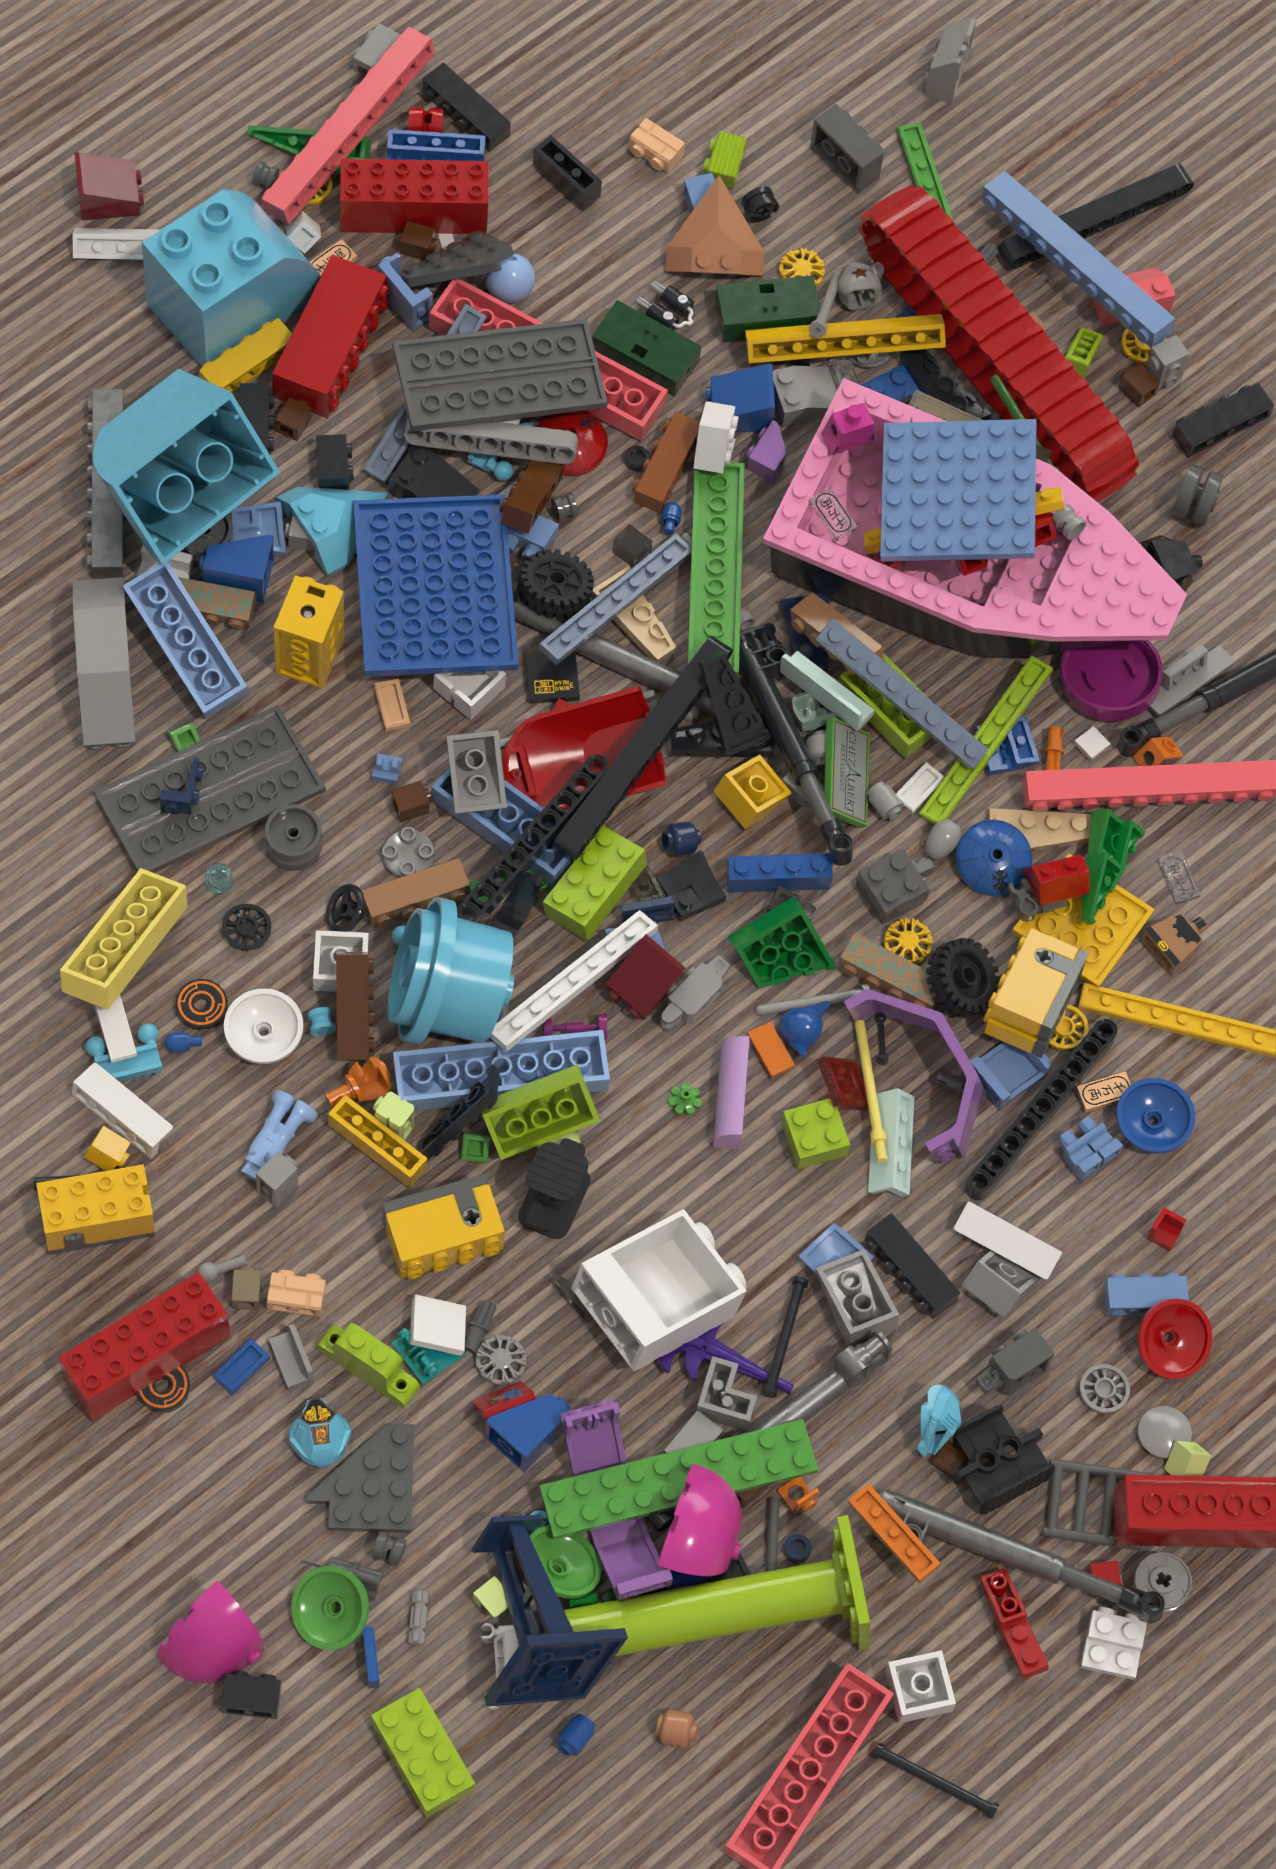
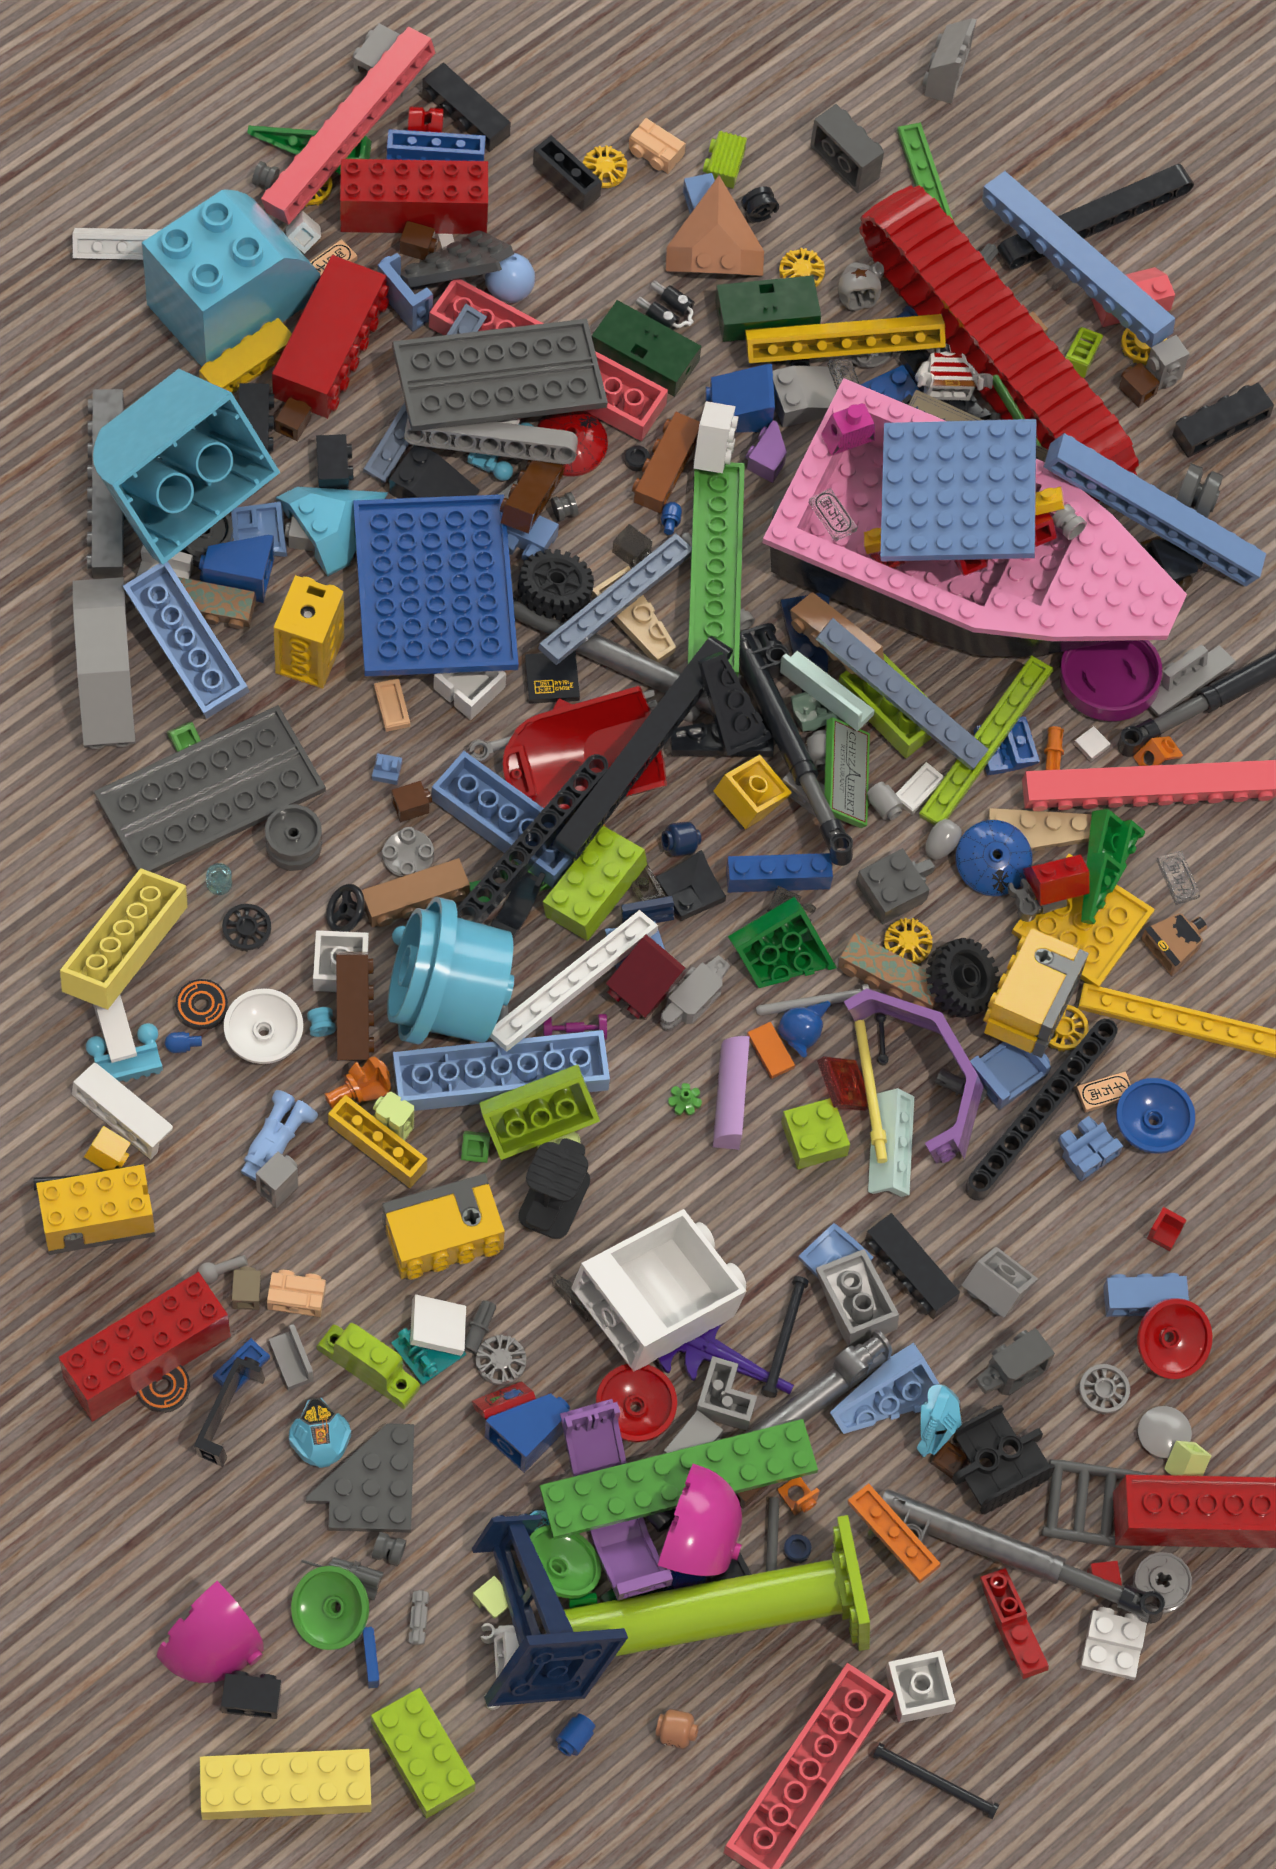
(107, 187): slope -> none
(181, 802): dark blue bracket -> none
(203, 1445): none -> black panel
(285, 1784): none -> light yellow brick
(476, 771): light grey slope -> none
(481, 1096): black wing -> none
(605, 166): none -> yellow wheel
(647, 1389): none -> red dish
(818, 327): light grey bar -> none
(891, 1390): none -> light blue wedge
(950, 376): none -> torso
(1008, 1240): white panel -> none
(1154, 509): none -> medium blue brick

